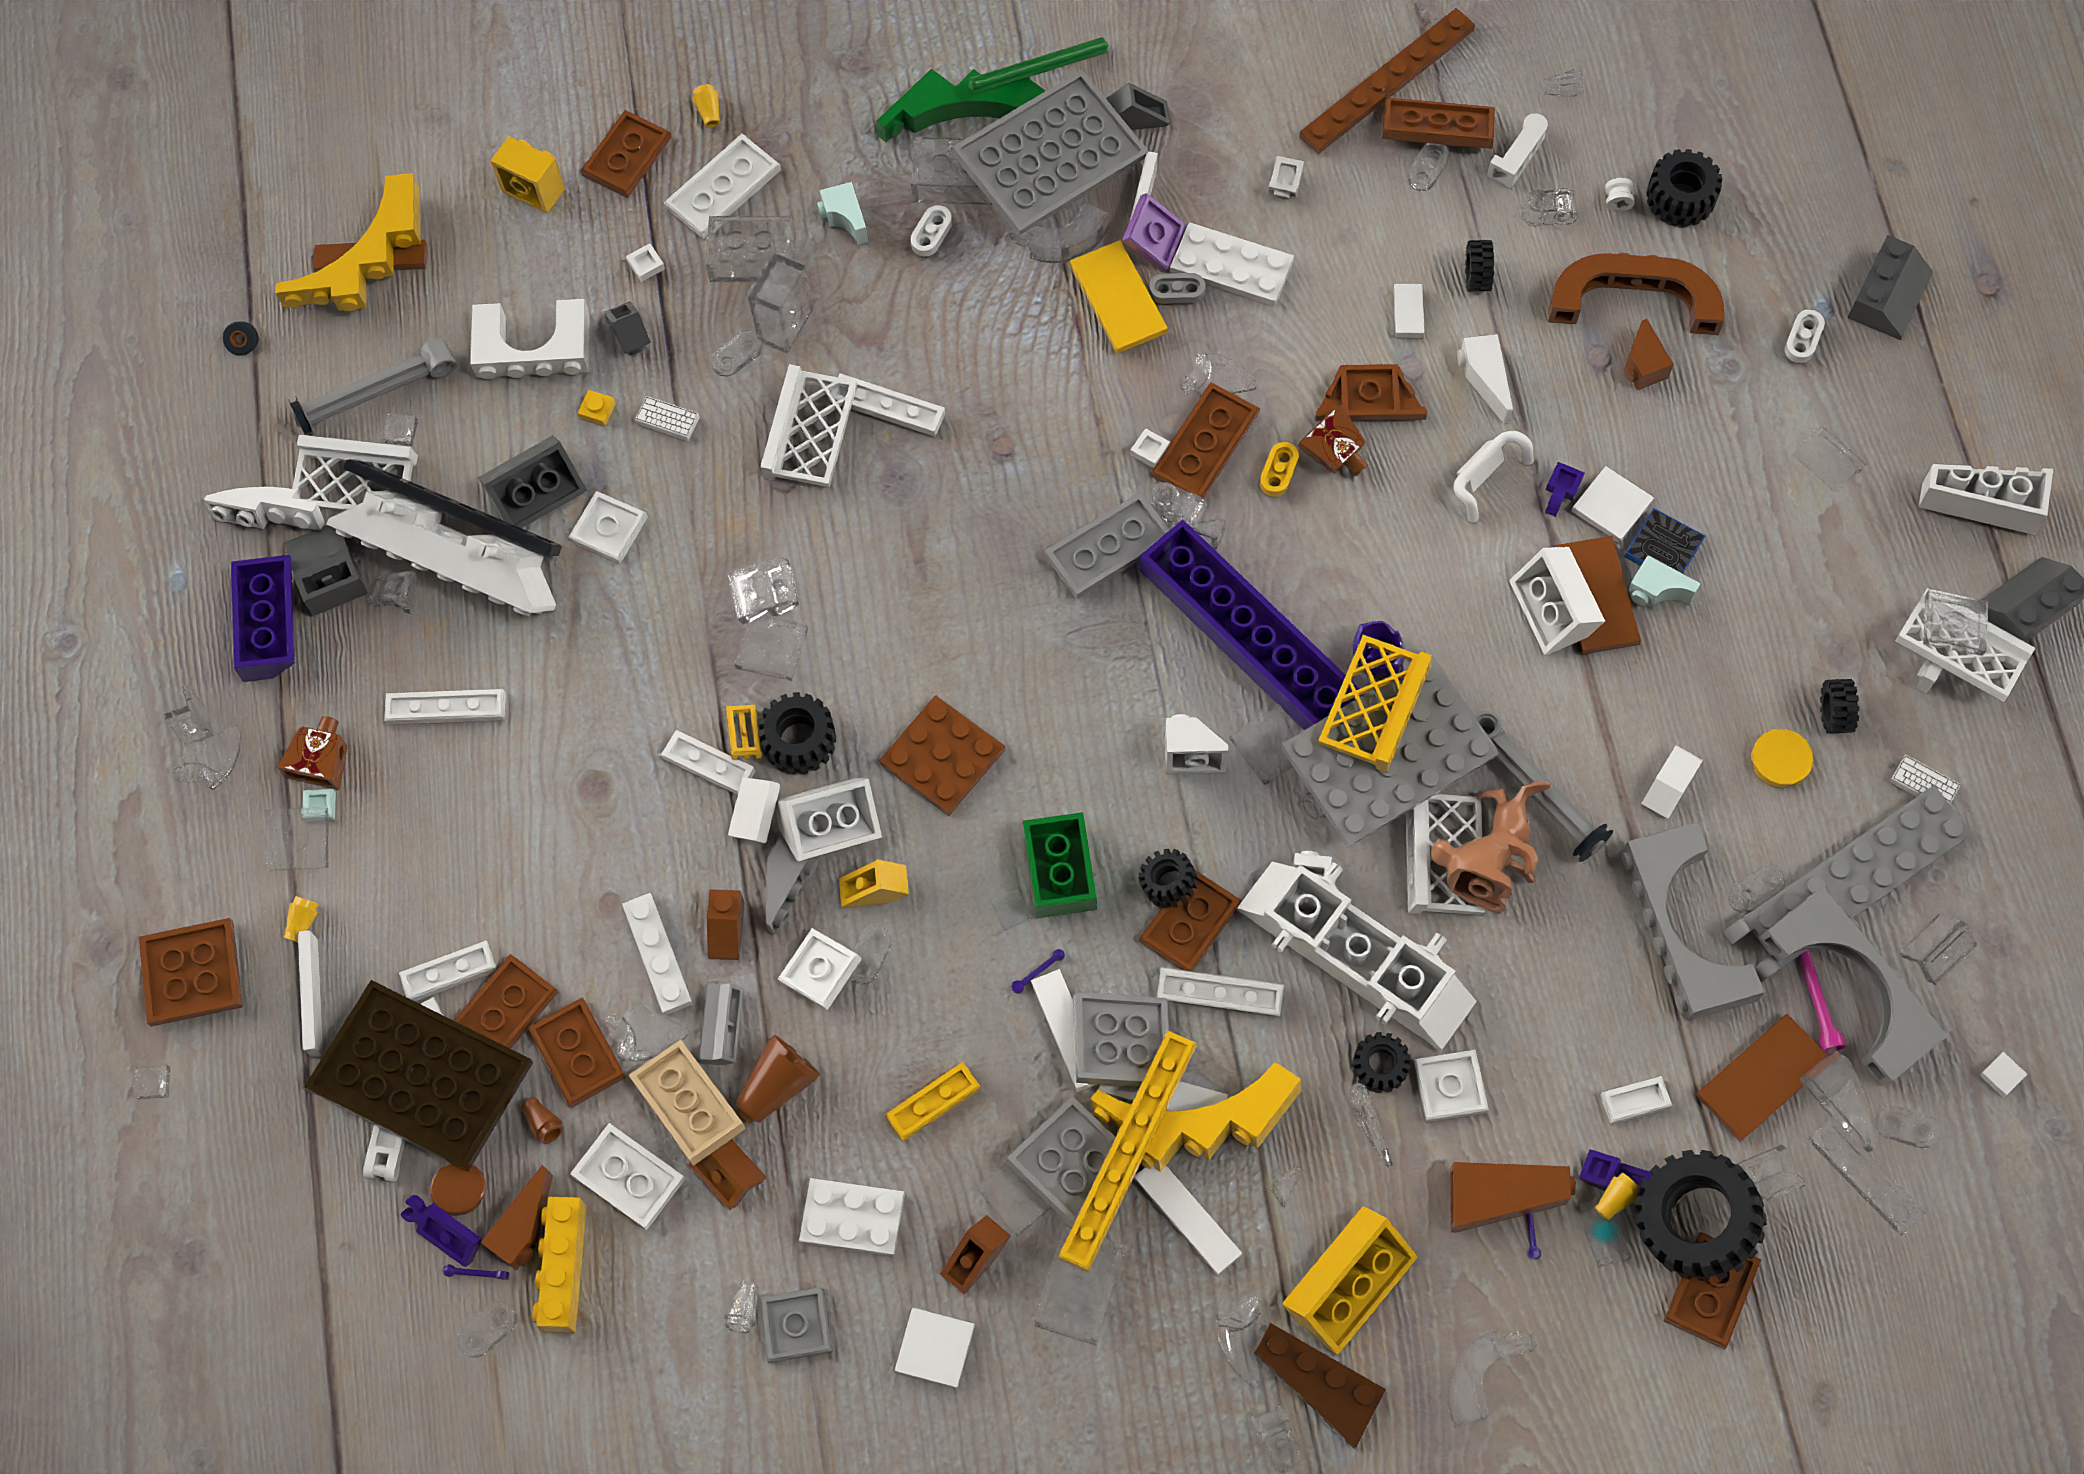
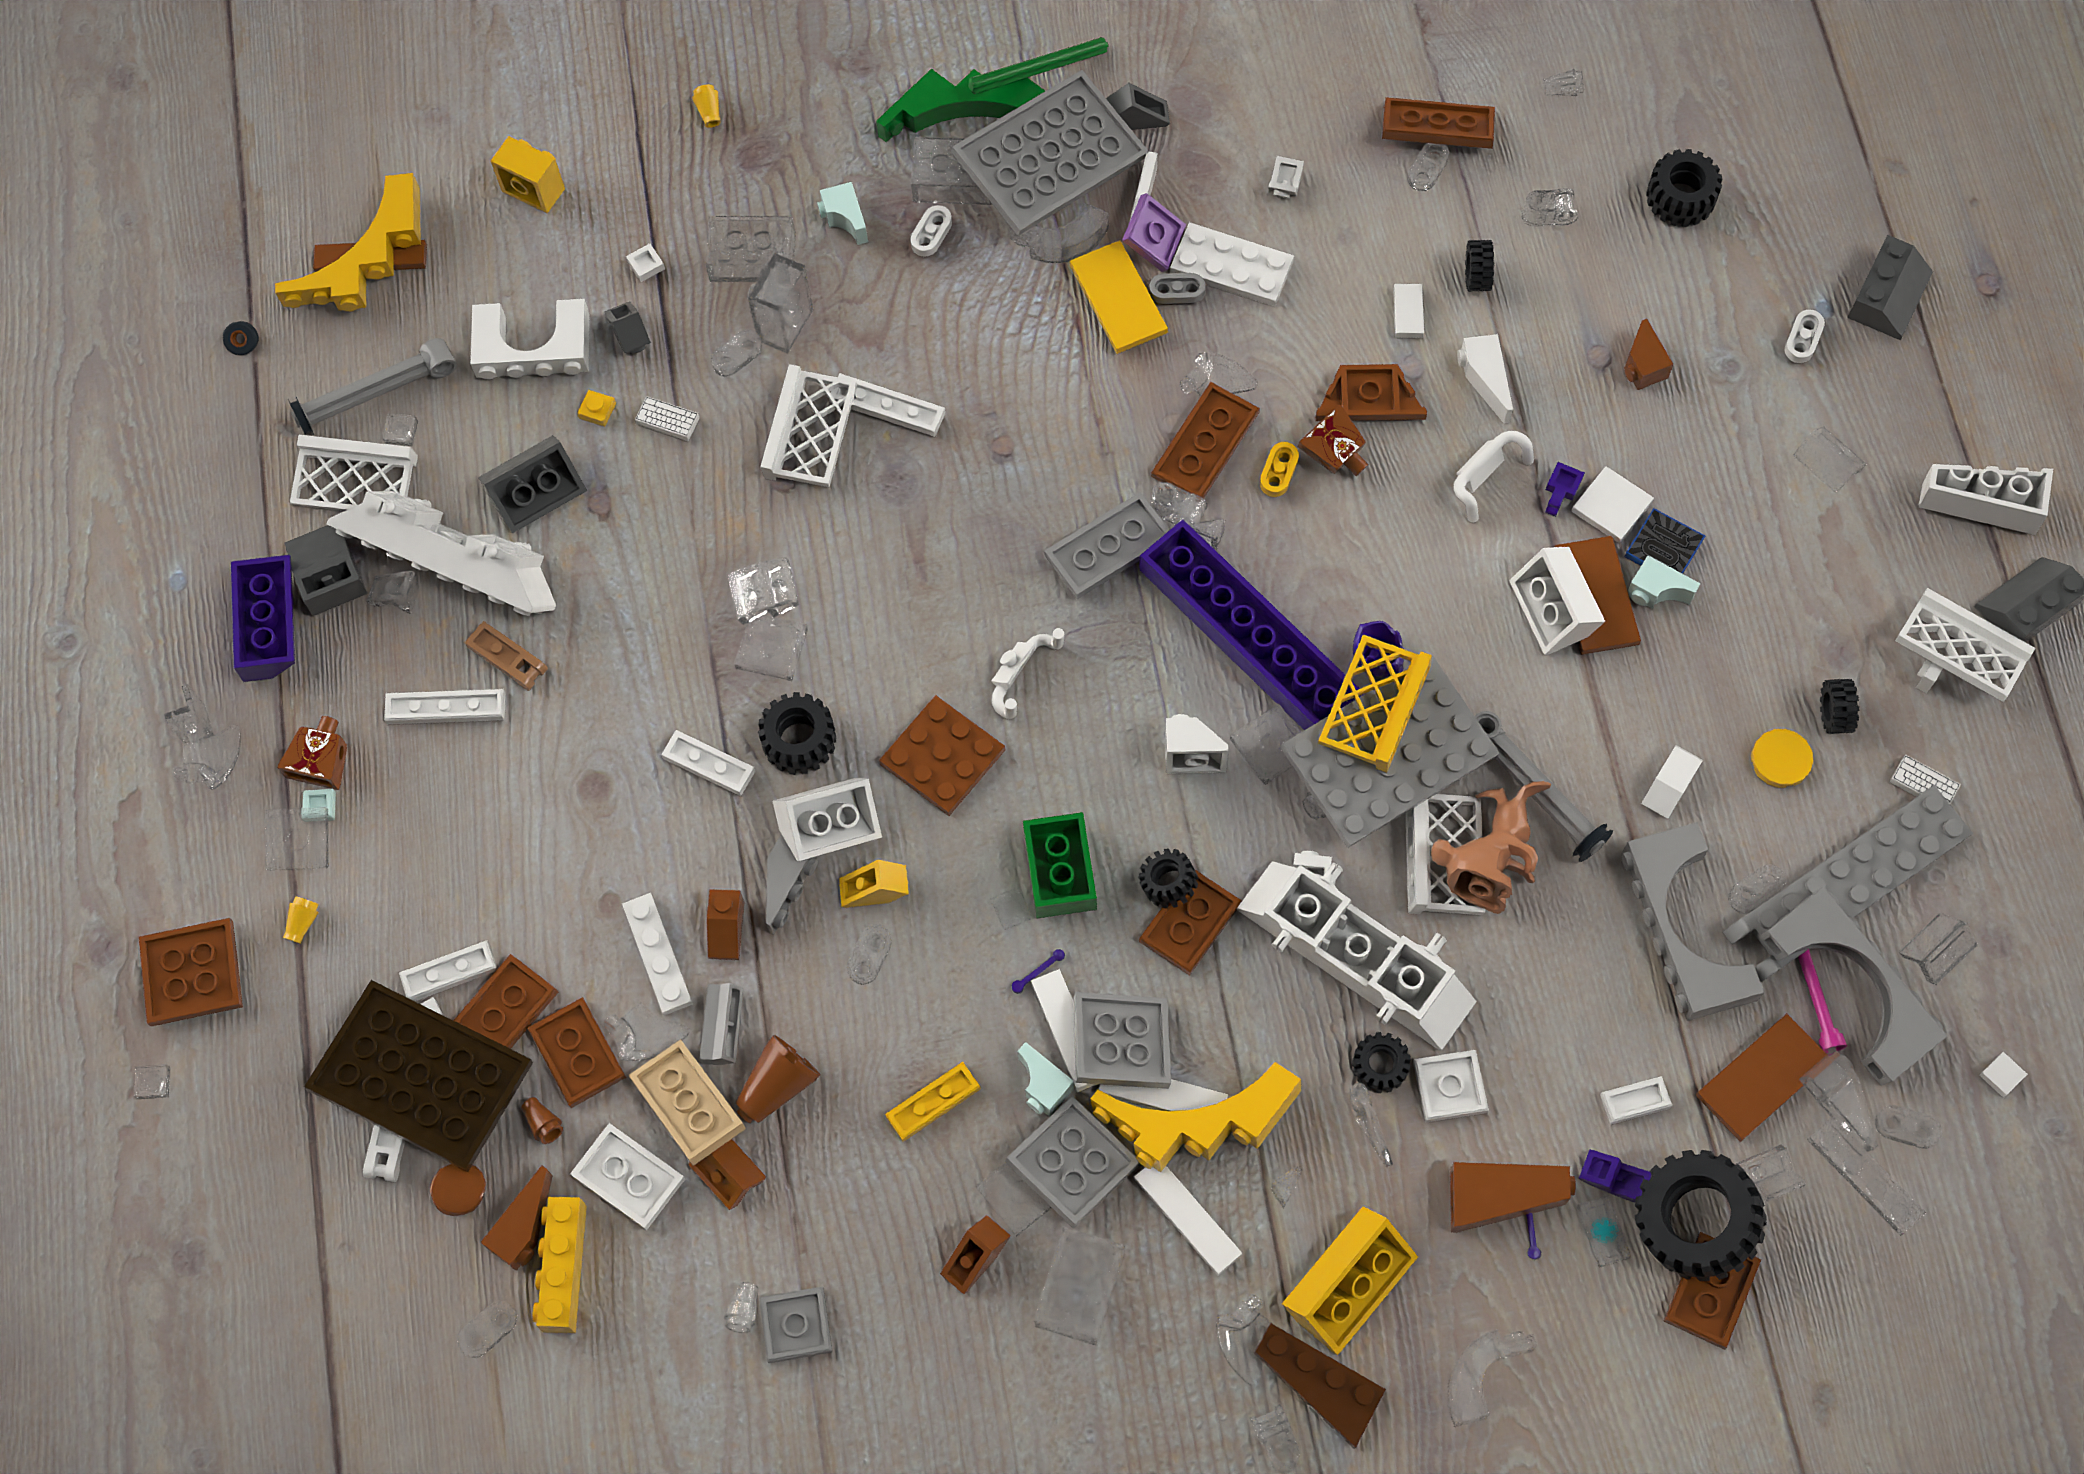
(262, 504): white slope -> none
(310, 994): white tile -> none
(442, 1230): dark purple plate -> none
(450, 1270): dark purple hinge -> none
(453, 507): black tile -> none
(505, 655): none -> medium nougat plate
(608, 527): white tile -> none
(626, 153): dark orange tile -> none
(722, 184): white tile -> none
(745, 751): yellow tile -> none
(754, 809): white tile -> none
(819, 969): white tile -> none
(852, 1217): white plate -> none
(934, 1348): white tile -> none
(1013, 663): none -> white piece
(1047, 1083): none -> light aqua arch
(1127, 1151): yellow tile -> none
(1149, 448): white plate -> none
(1220, 991): white tile -> none
(1387, 81): dark orange plate -> none
(1509, 168): white leg -> none
(1618, 1195): yellow cone -> none
(1619, 194): white wheel -> none
(1639, 273): dark orange arch -> none
(1955, 622): clear tile -> none

